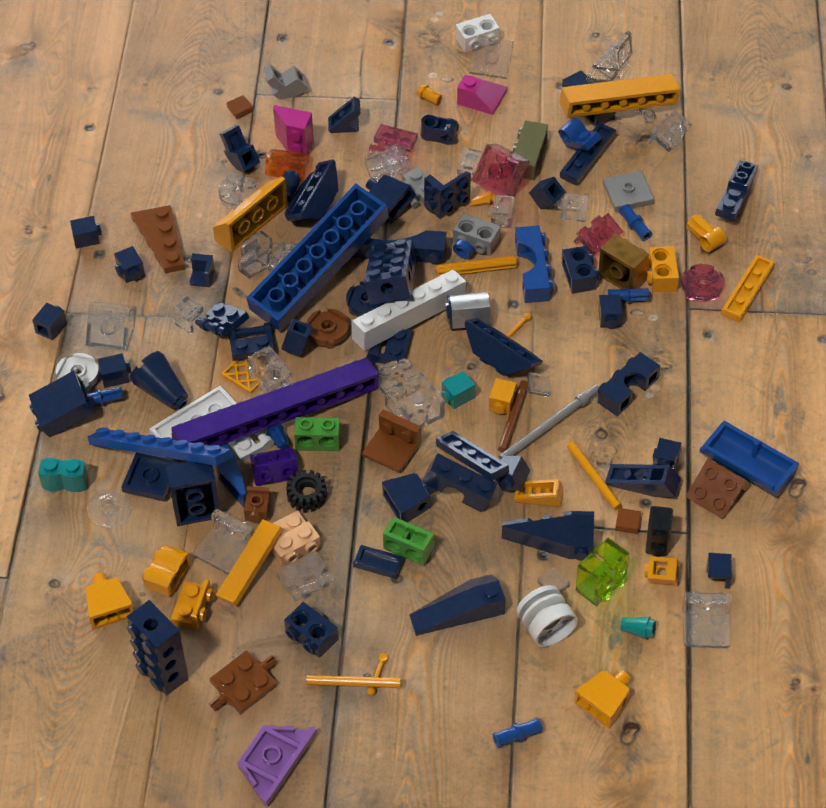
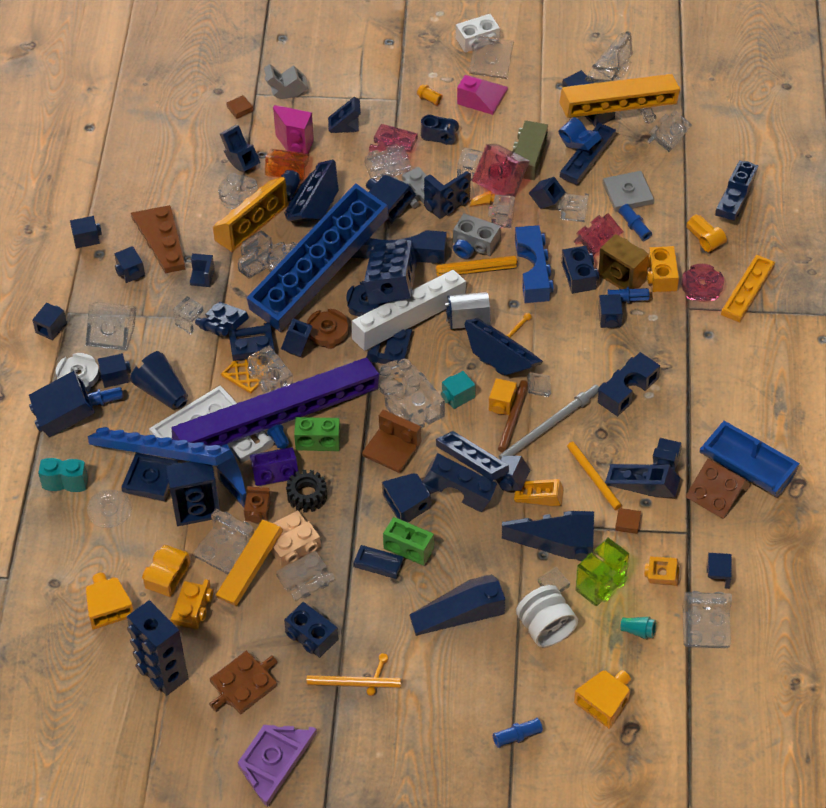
(659, 531): black brick -> none

